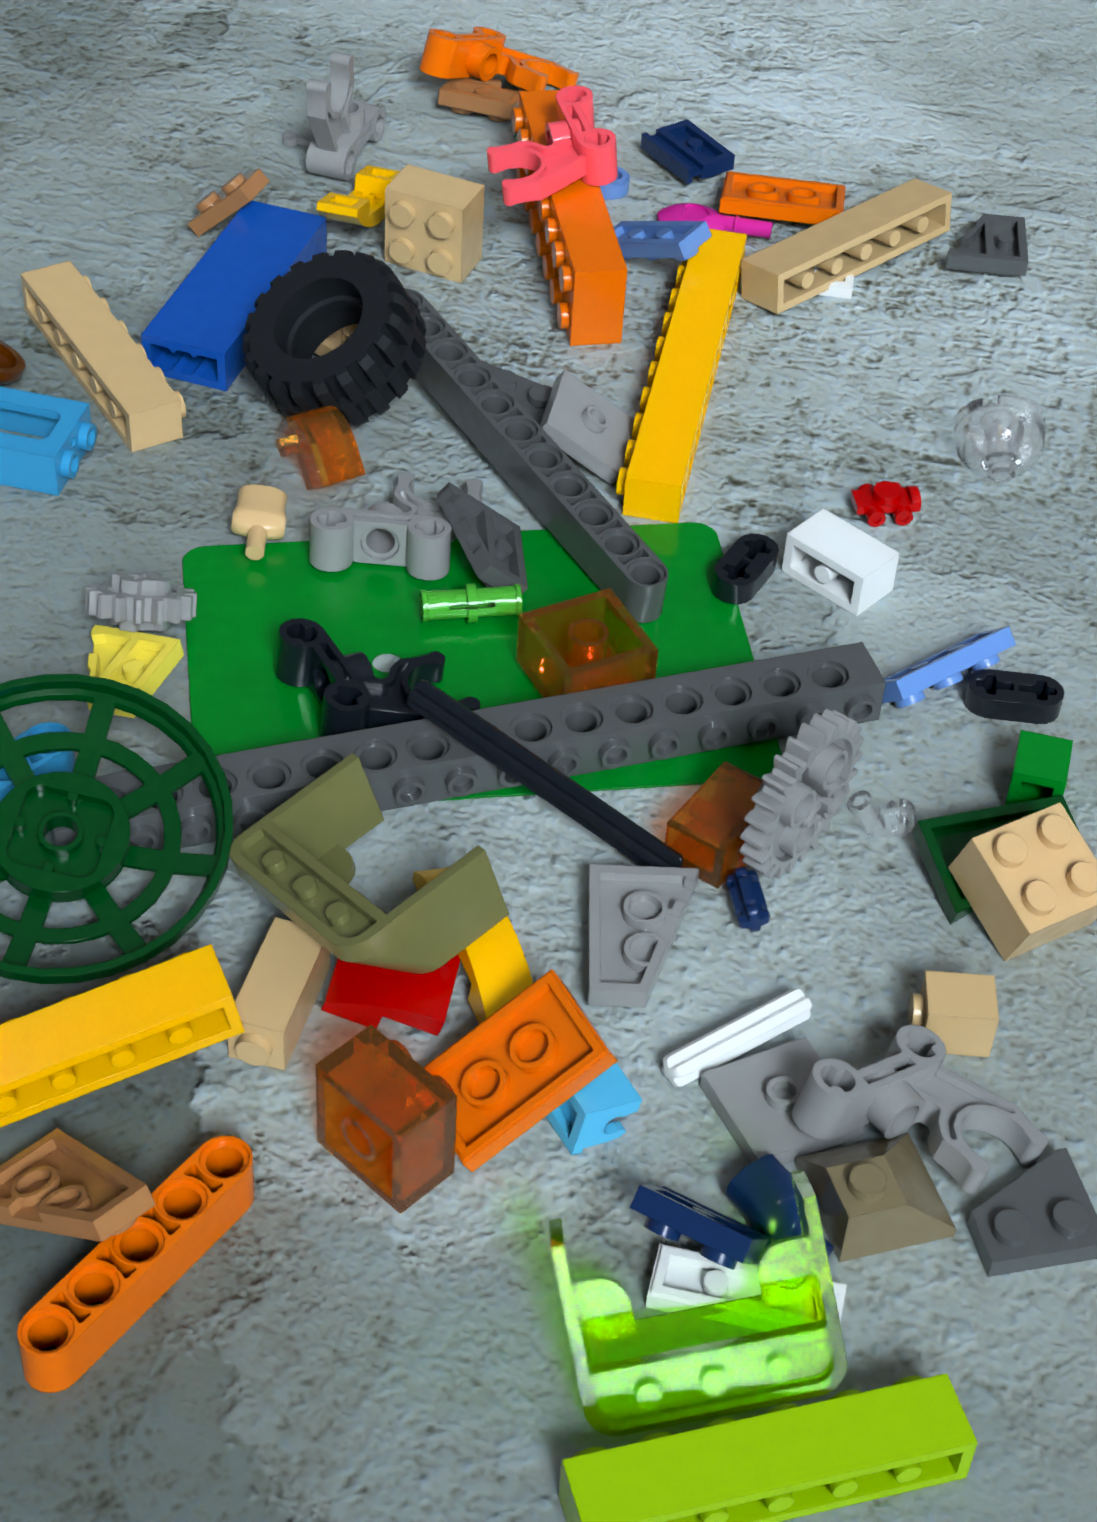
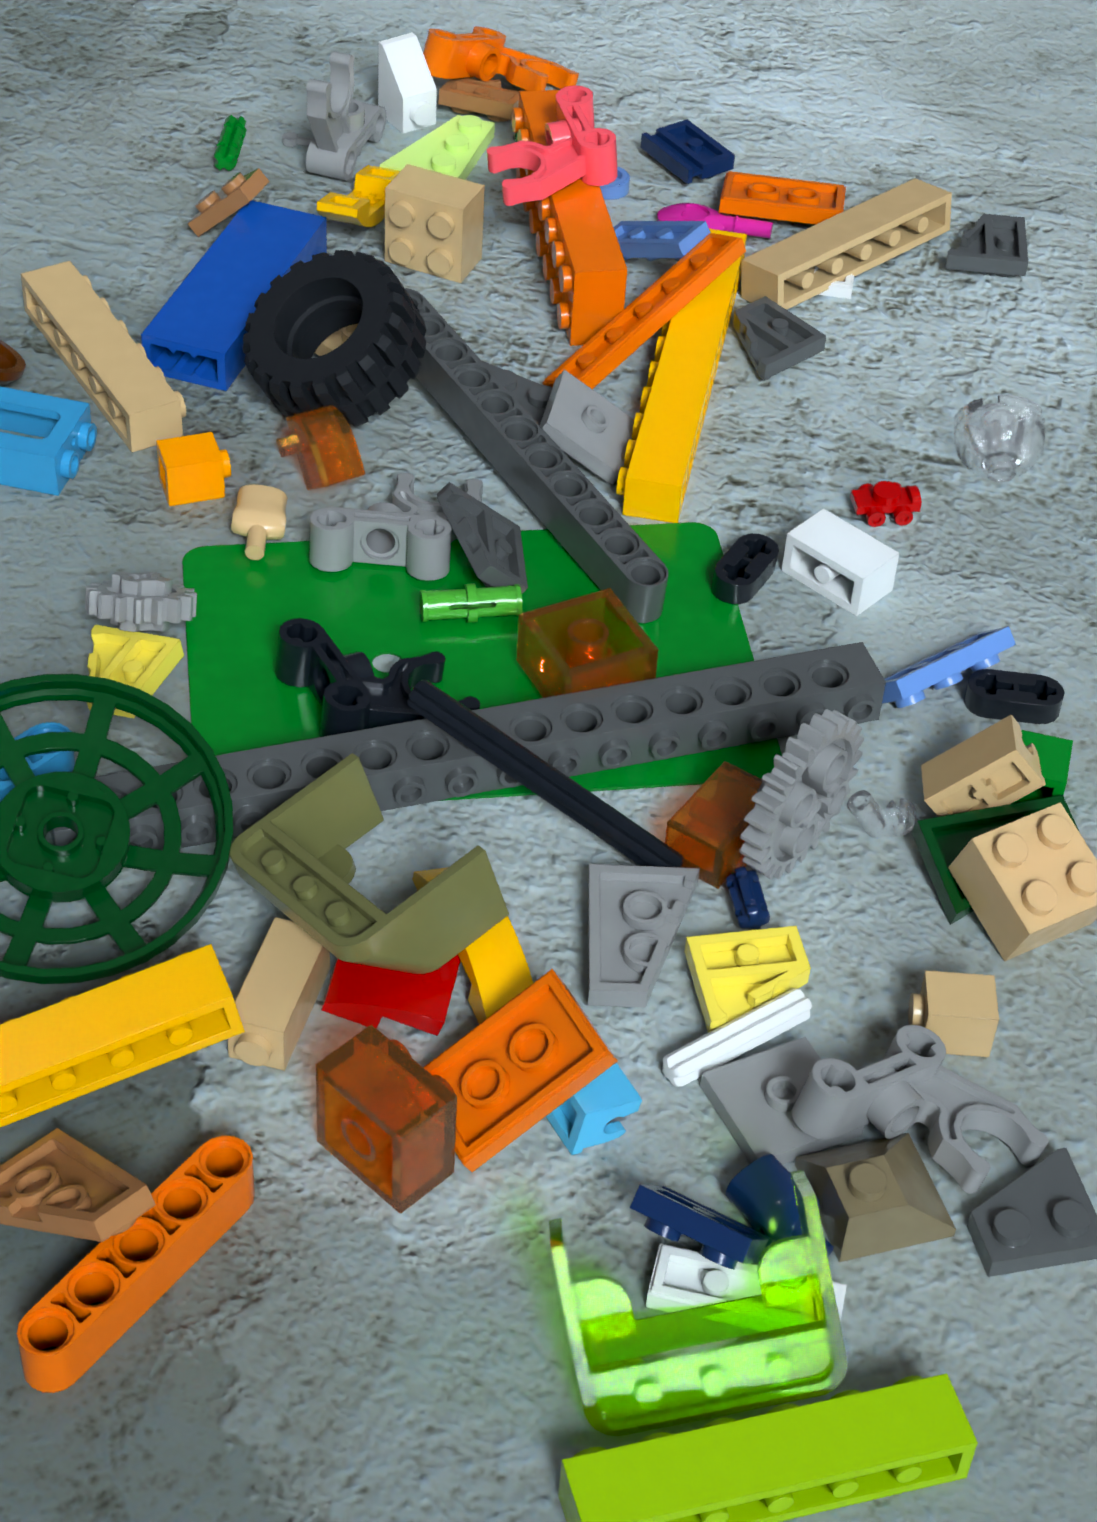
(192, 468): none -> light orange brick
(230, 143): none -> green axle
(405, 84): none -> white slope
(449, 148): none -> yellowish green wing
(651, 310): none -> orange tile
(744, 970): none -> light yellow wing
(775, 337): none -> dark grey wing
(982, 771): none -> tan hinge

